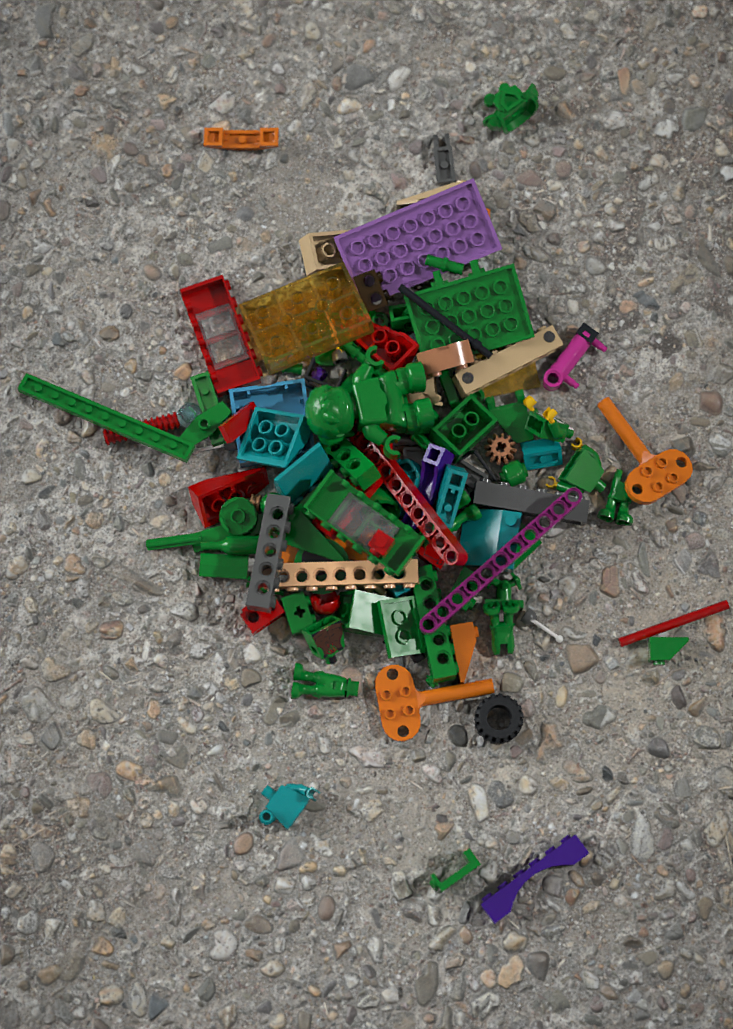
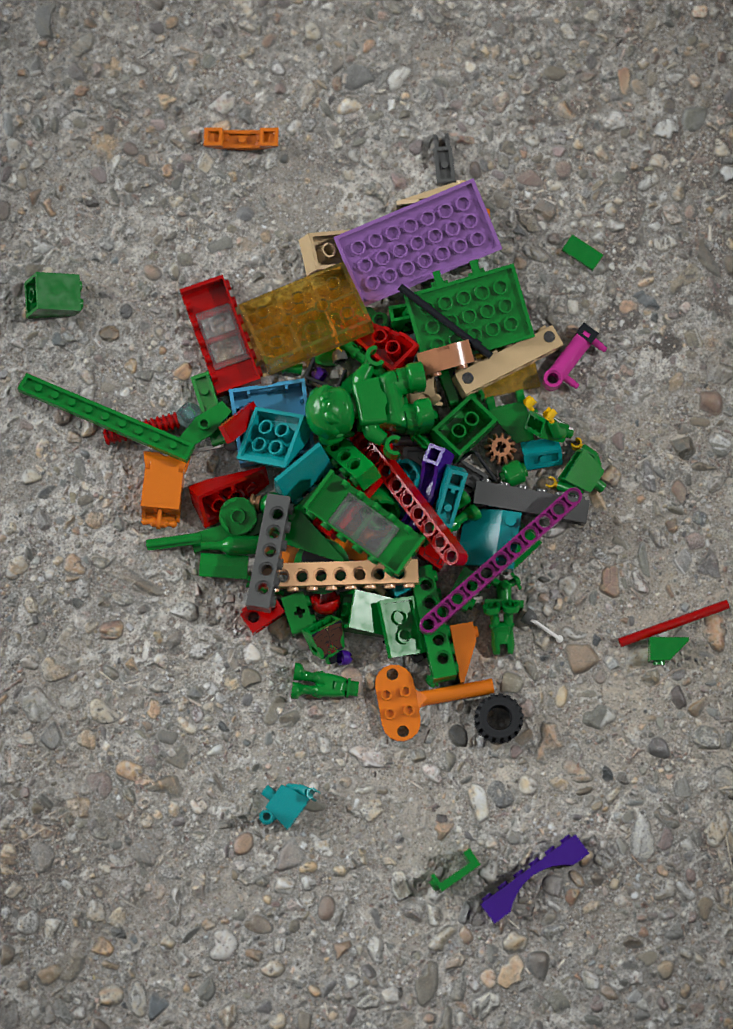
(53, 295): none -> green slope
(162, 490): none -> orange piece
(343, 657): none -> dark purple hinge
(366, 292): dark brown brick -> none
(380, 544): red brick -> none
(444, 264): green pin -> none
(511, 107): green piece -> none
(582, 252): none -> green tile
(617, 495): green piece -> none
(657, 473): orange piece -> none

